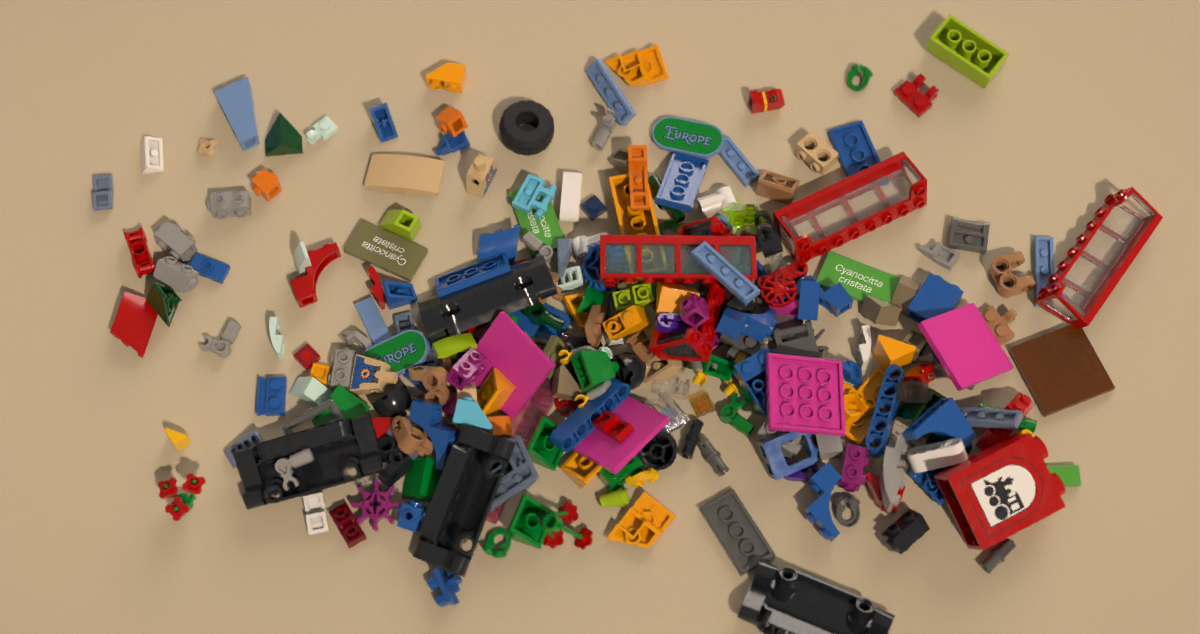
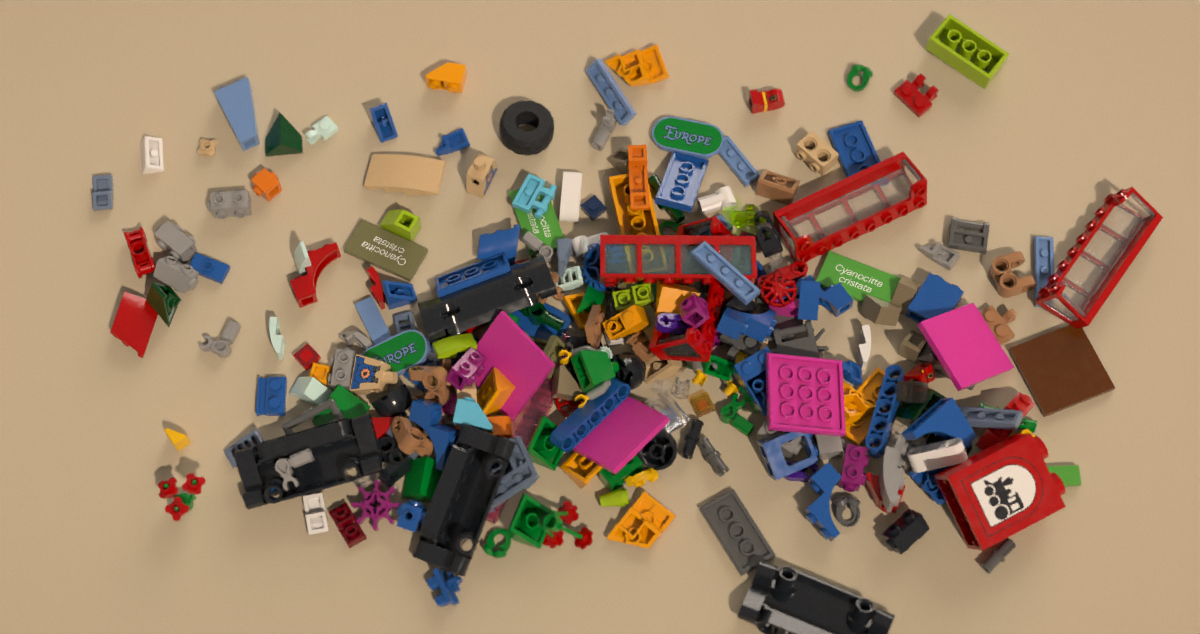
(451, 121): orange brick -> none
(612, 426): red slope -> none
(893, 352): light orange slope -> none

